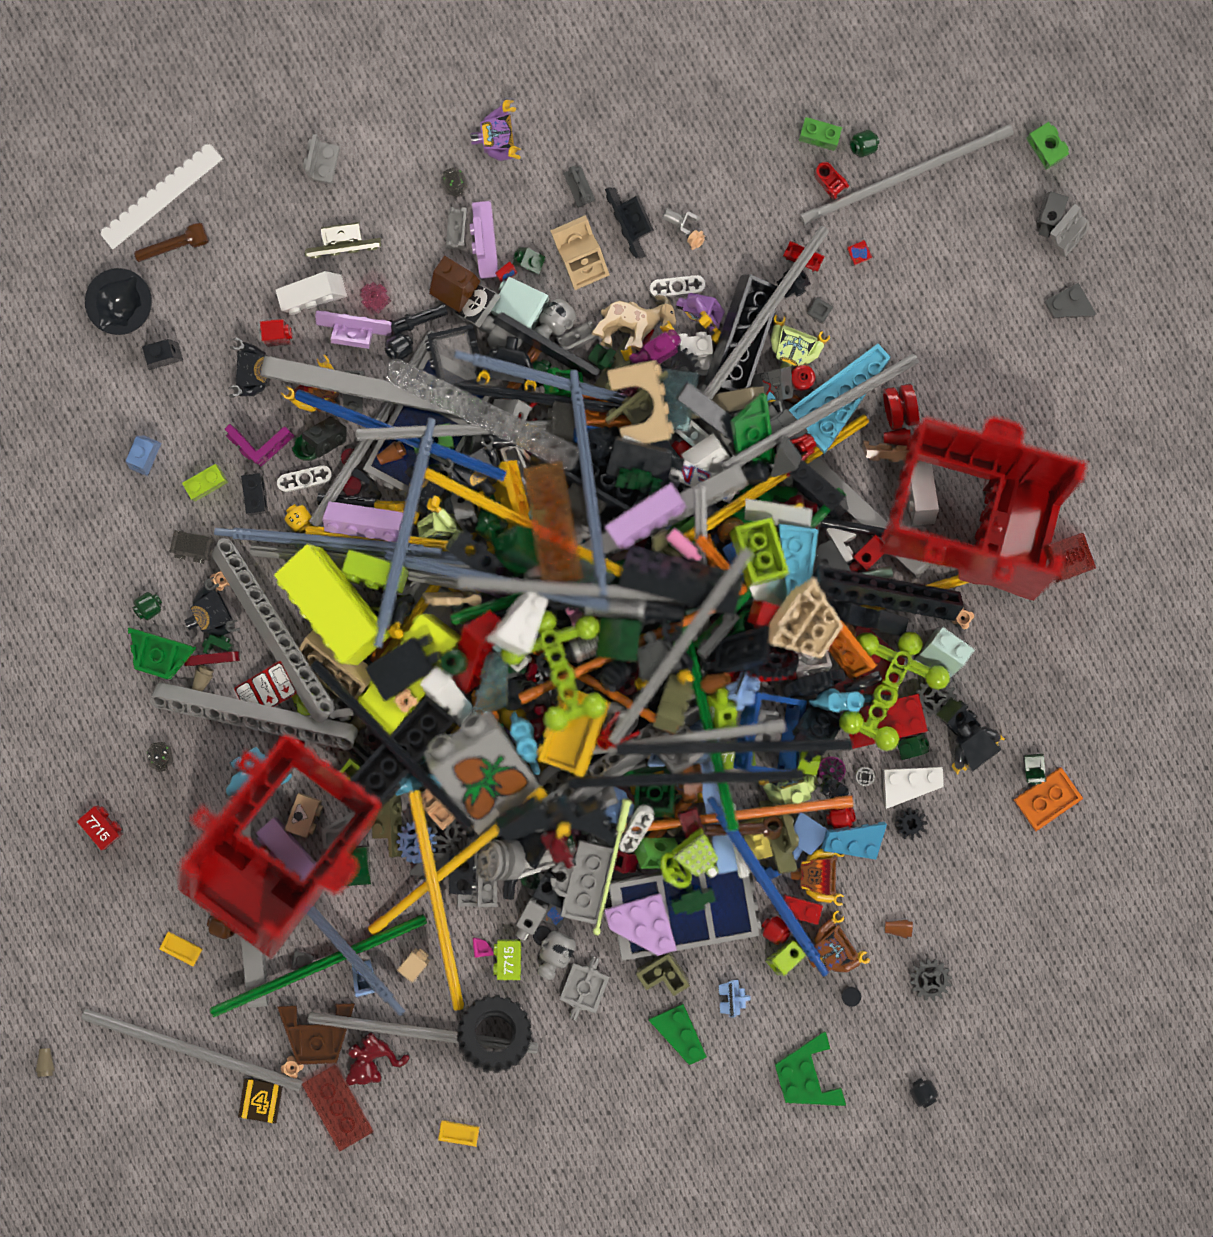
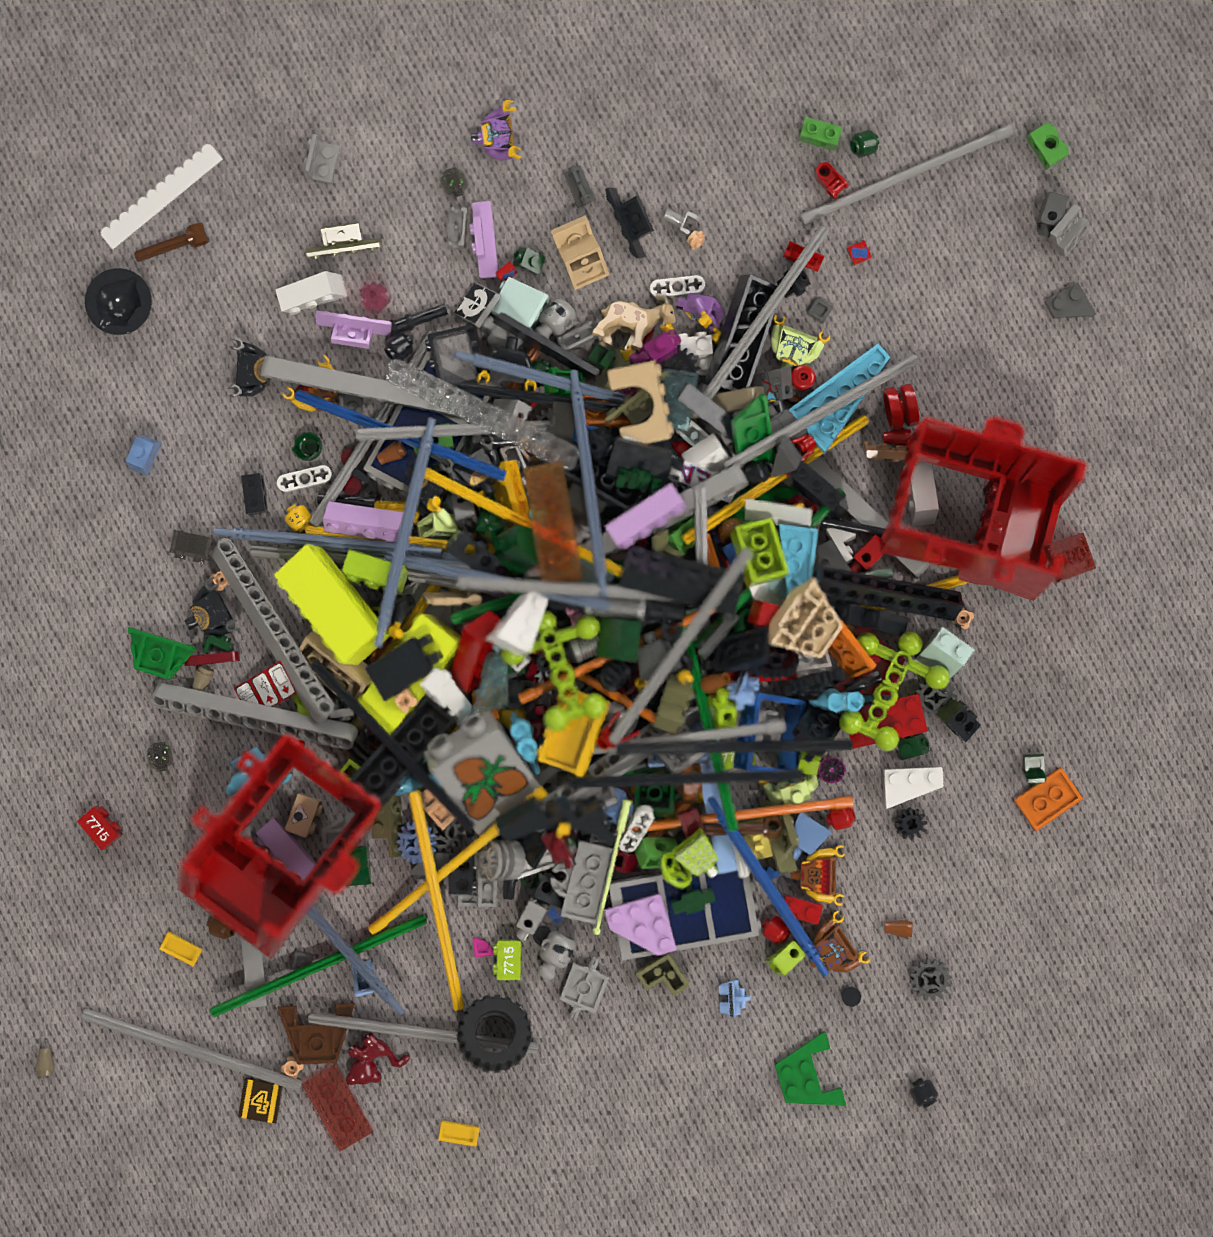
(147, 606): dark green head -> none
(161, 353): black torso -> none
(205, 482): lime brick -> none
(266, 452): magenta bracket -> none
(275, 332): red brick -> none
(325, 436): pearl dark grey bracket -> none
(414, 964): tan brick -> none
(448, 660): dark green head -> none
(453, 284): reddish brown slope -> none
(680, 1033): green wing -> none
(683, 545): bright pink cylinder -> none
(714, 556): orange axle -> none
(832, 787): black hinge -> none
(856, 841): dark azure wing -> none
(864, 776): light grey wheel -> none
(974, 746): black torso -> none

